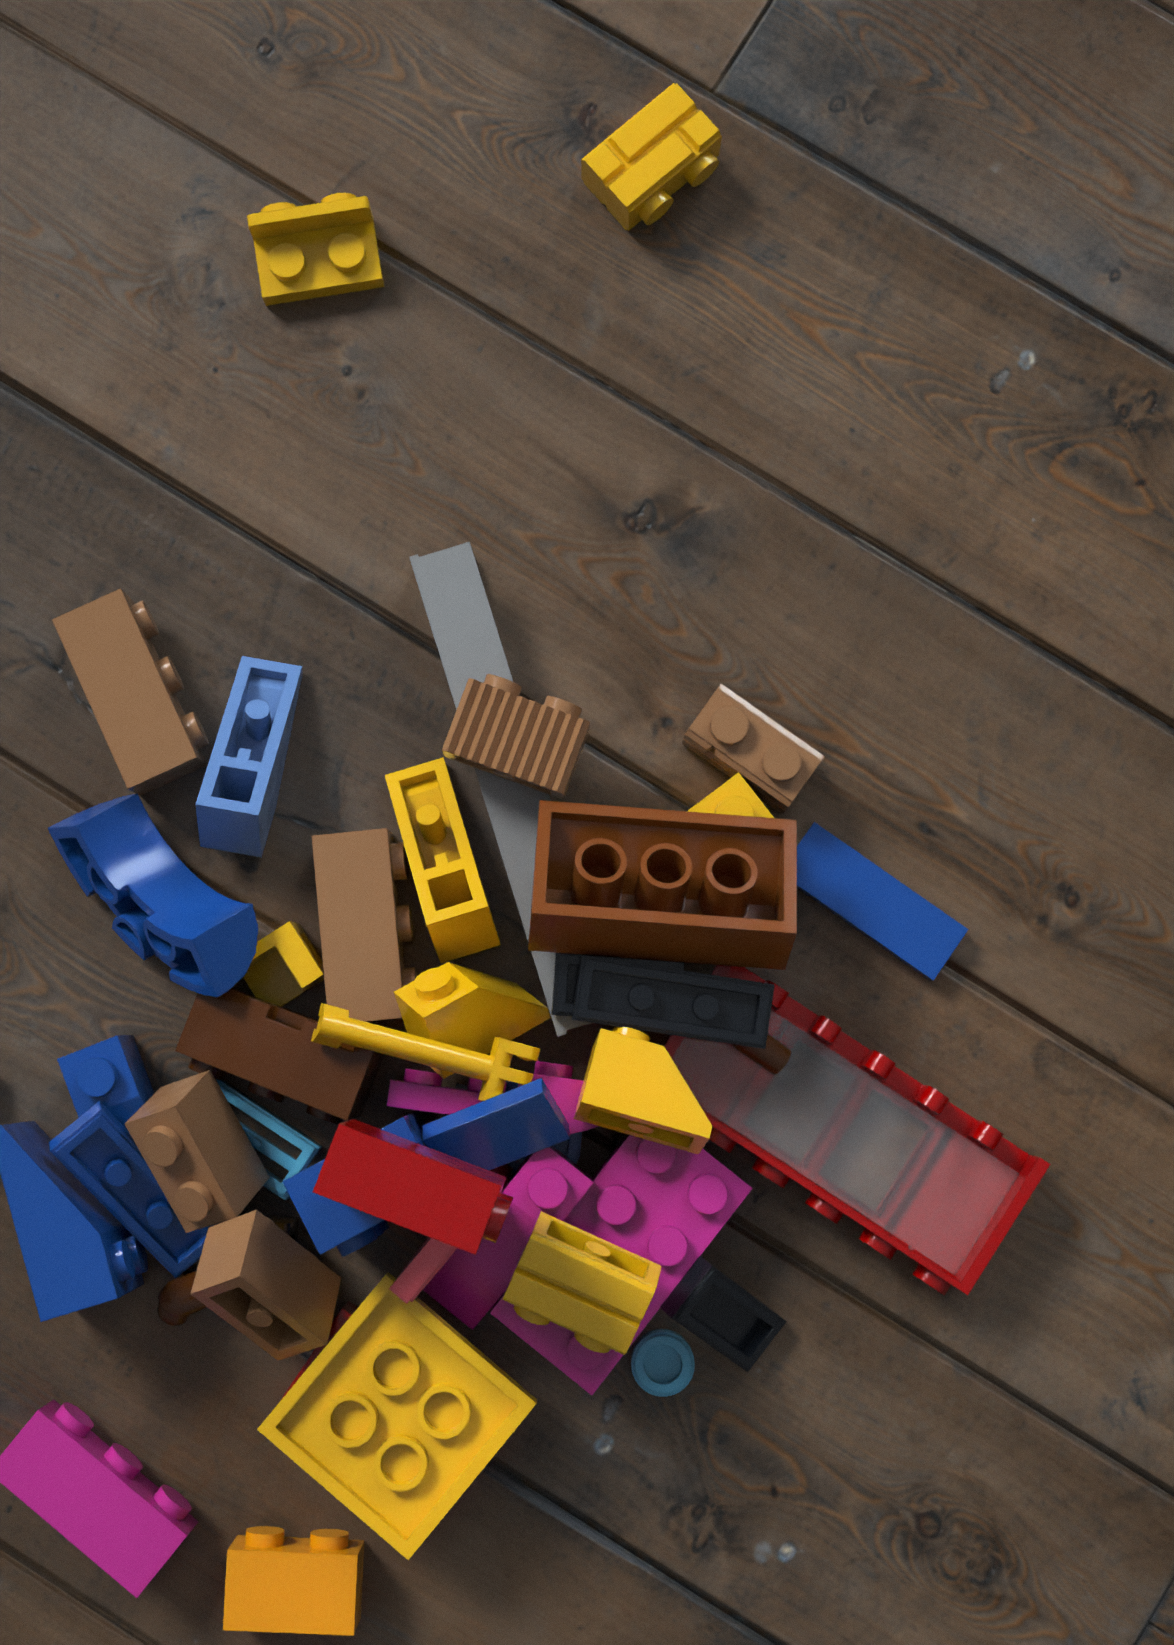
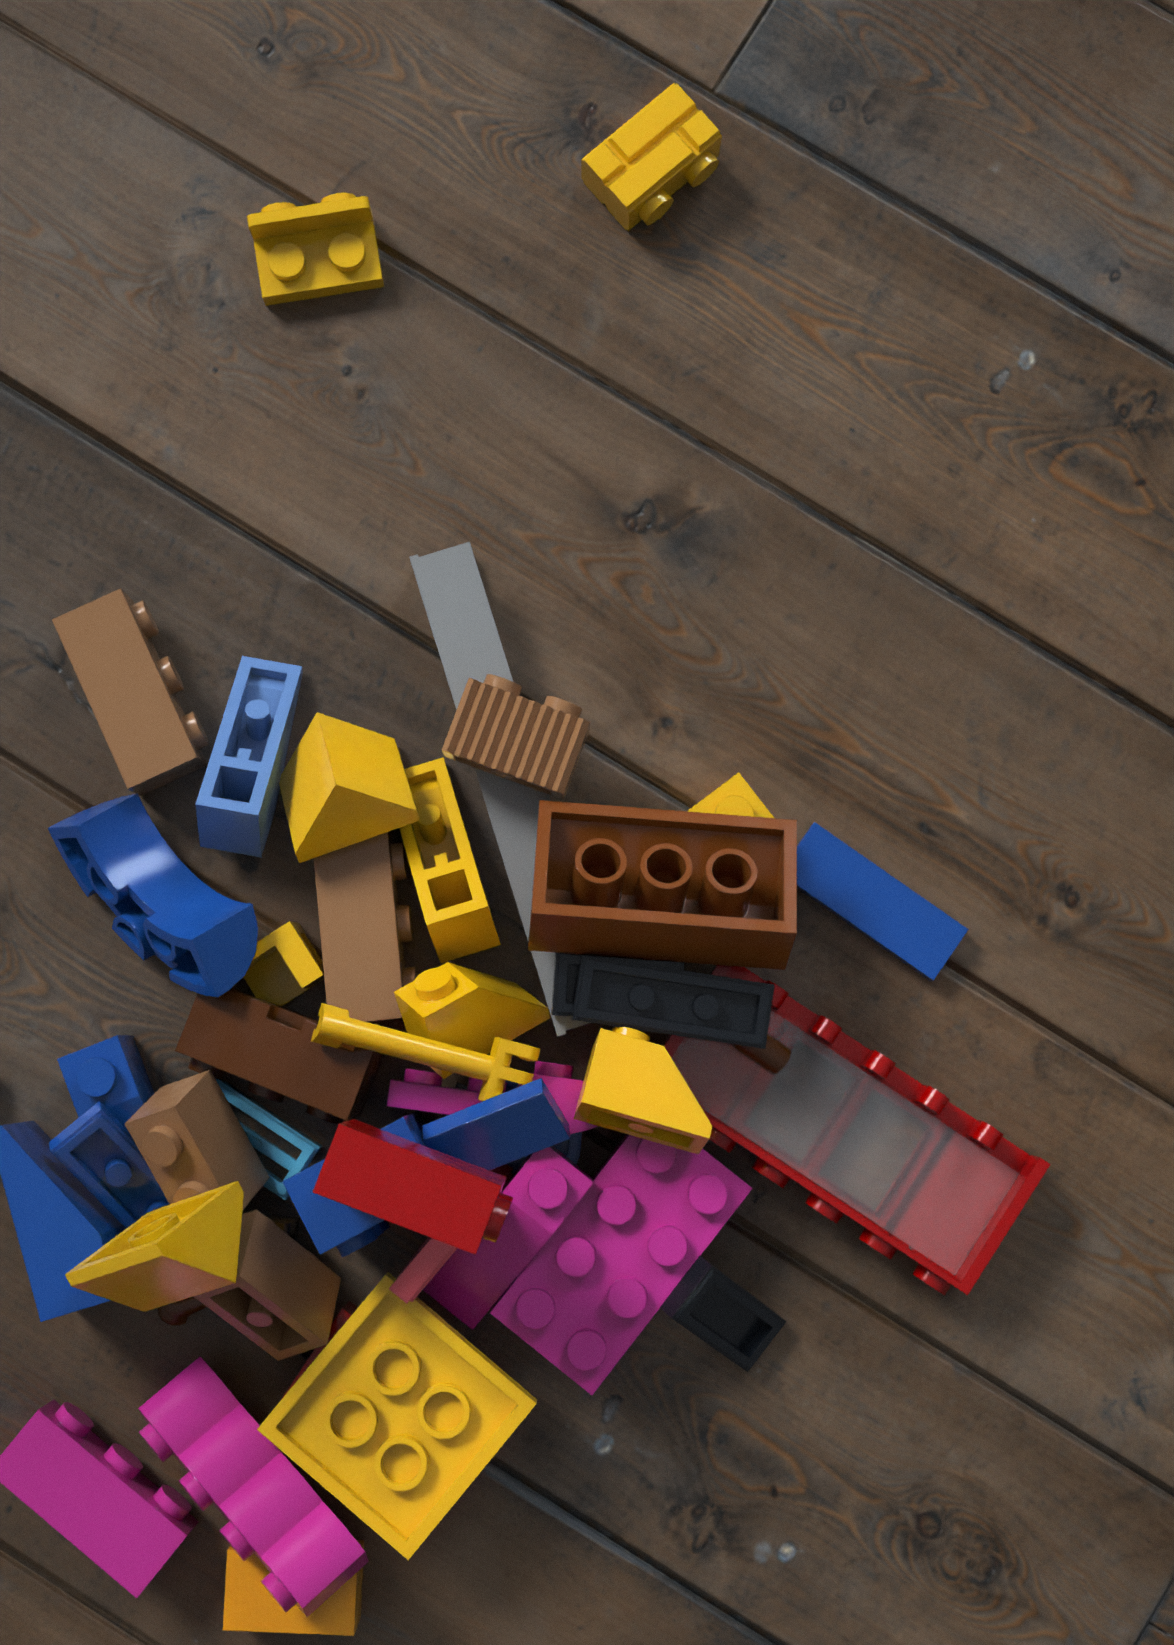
(169, 1253): none -> yellow slope
(253, 1487): none -> dark pink brick
(343, 788): none -> yellow slope
(582, 1285): yellow brick -> none
(662, 1362): medium azure tile -> none
(746, 741): medium nougat brick -> none

